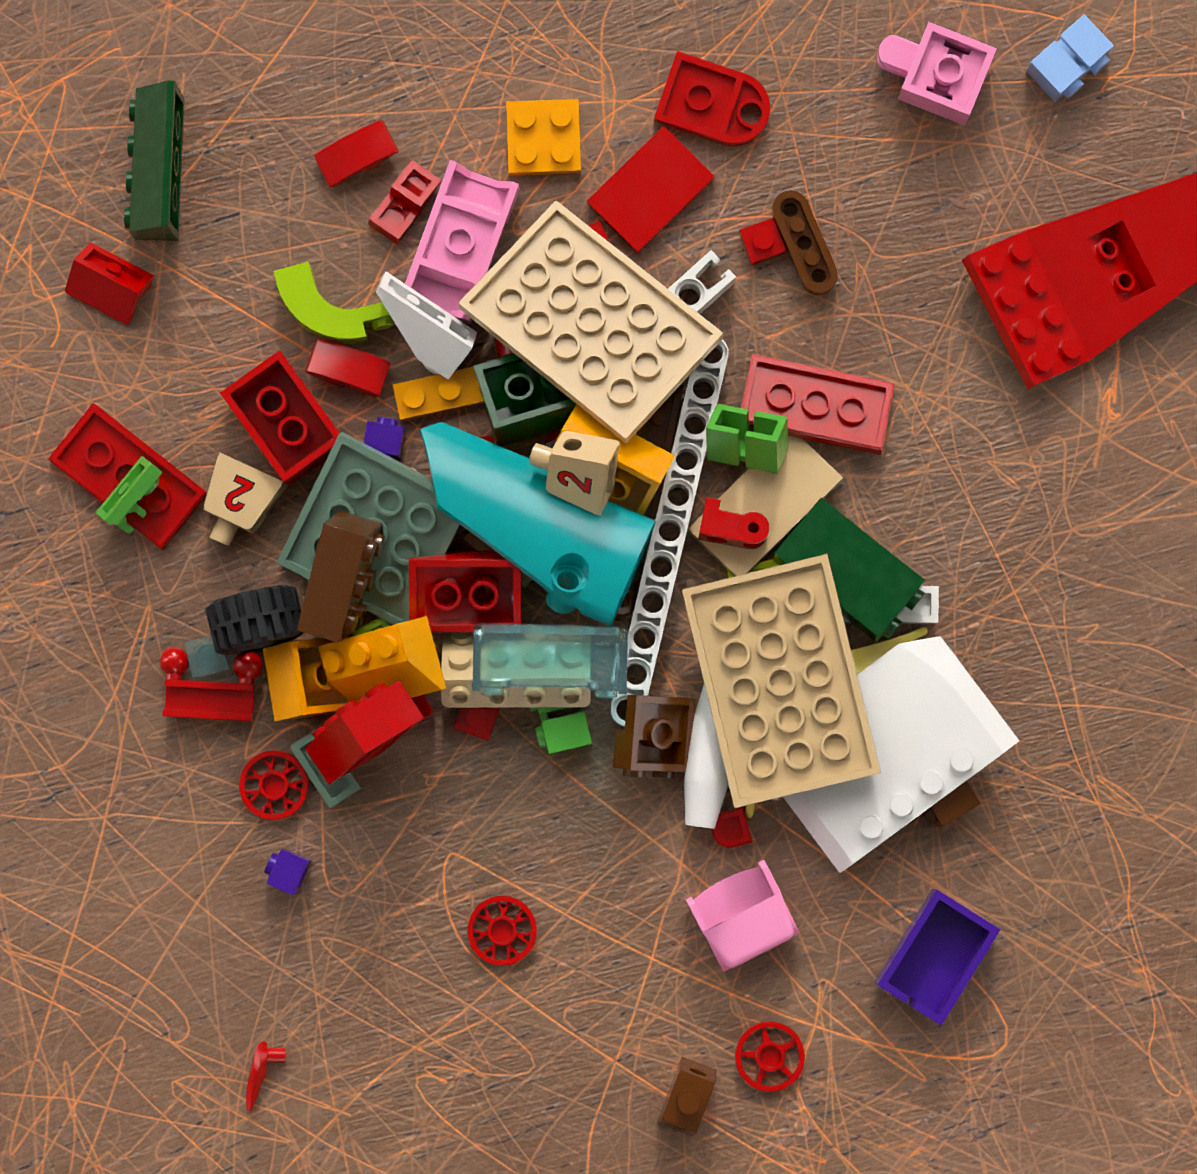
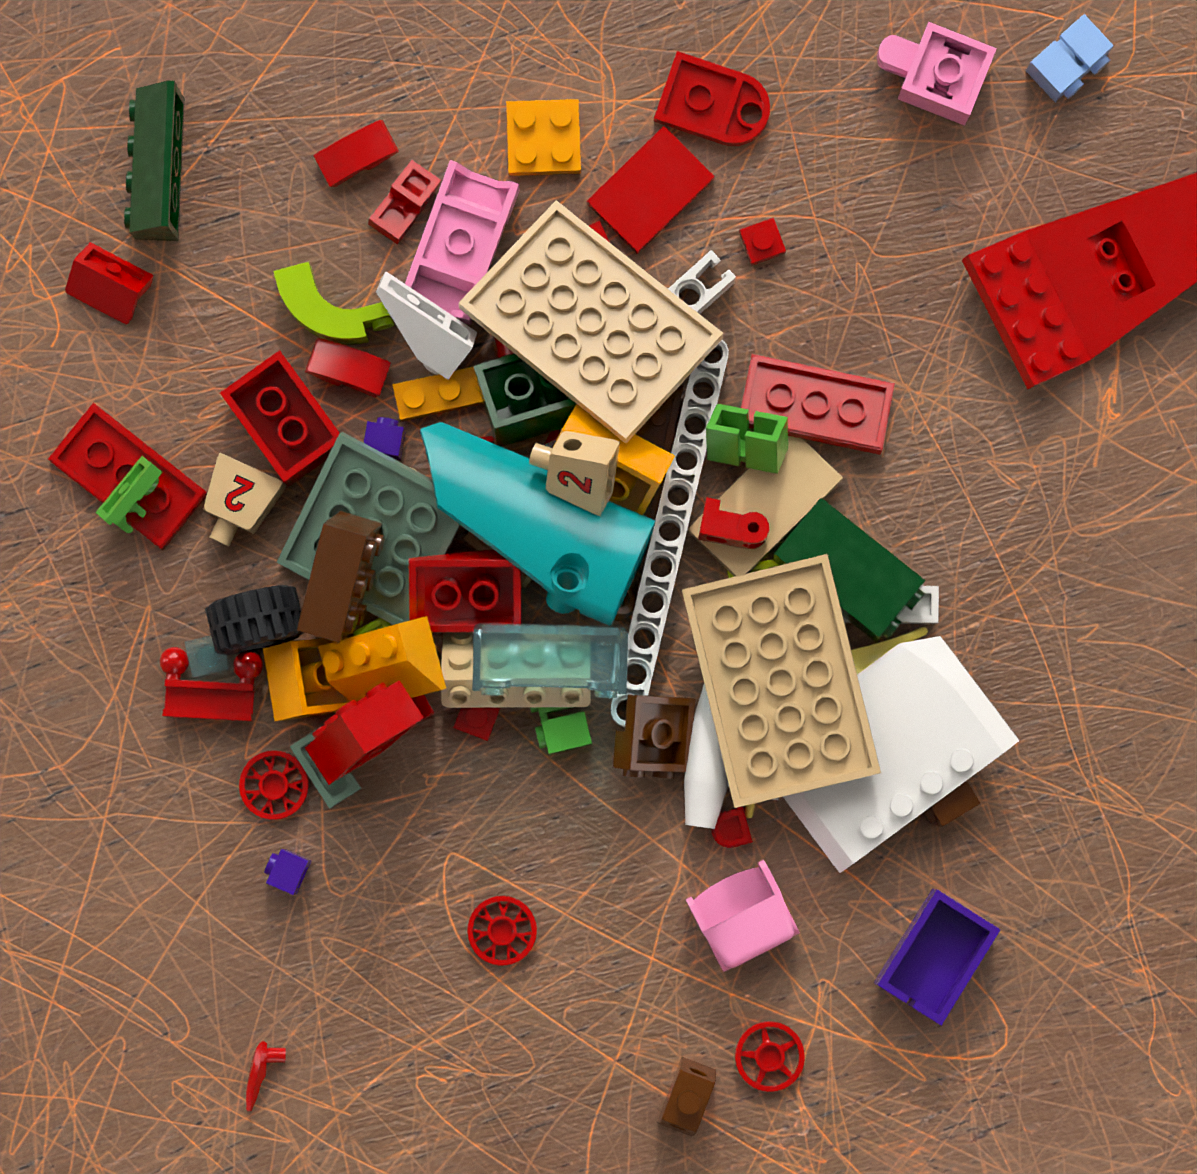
(799, 227): reddish brown plate -> none

